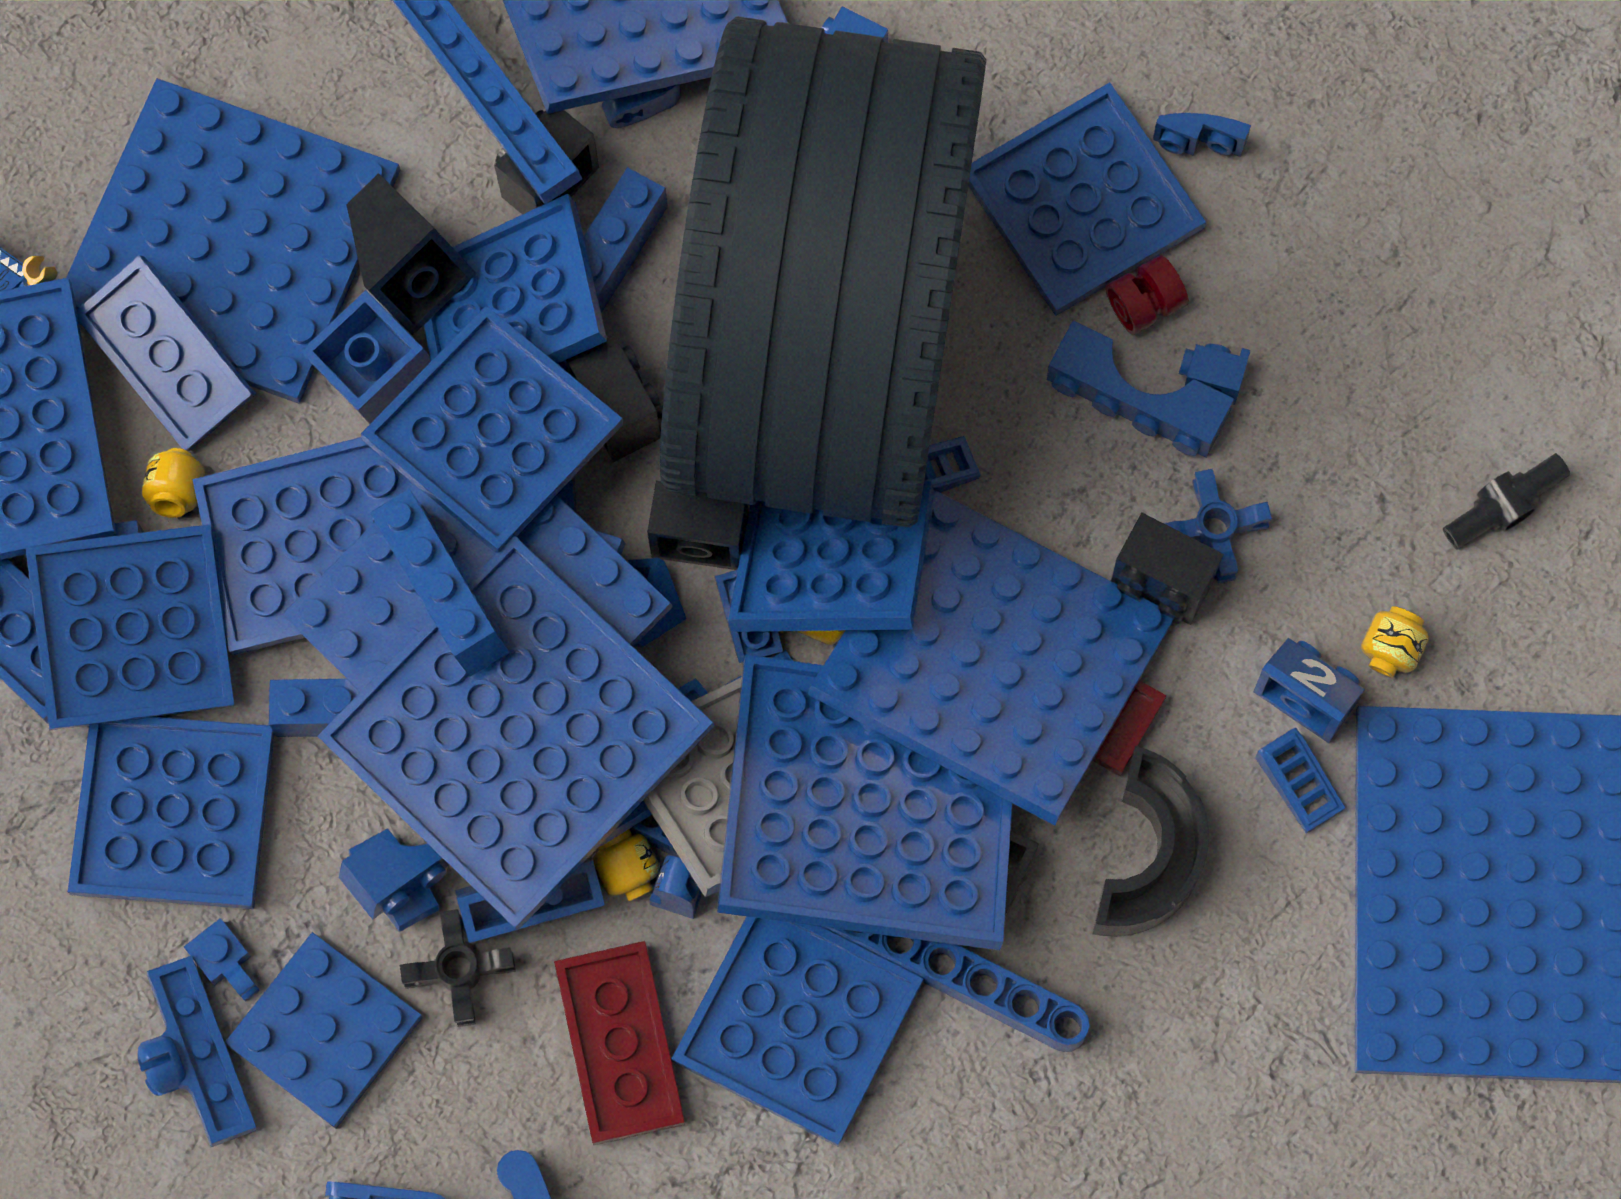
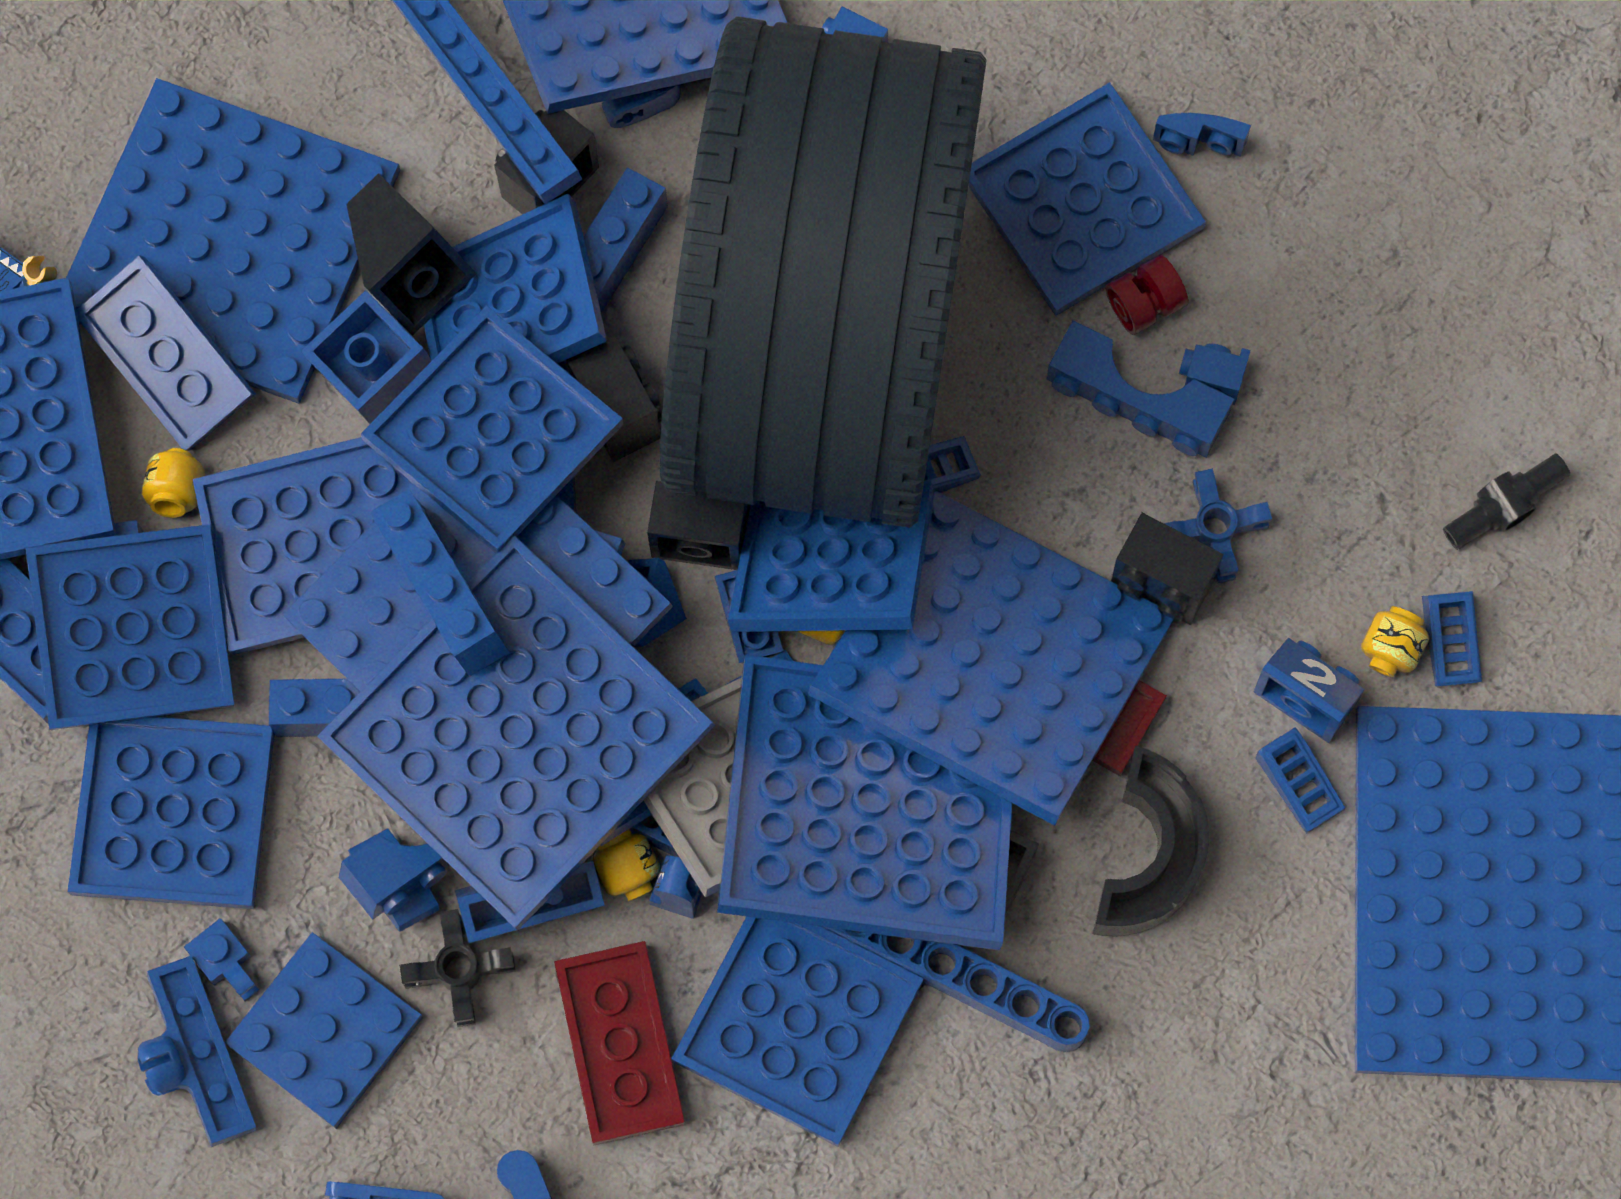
(1467, 620): none -> blue slope

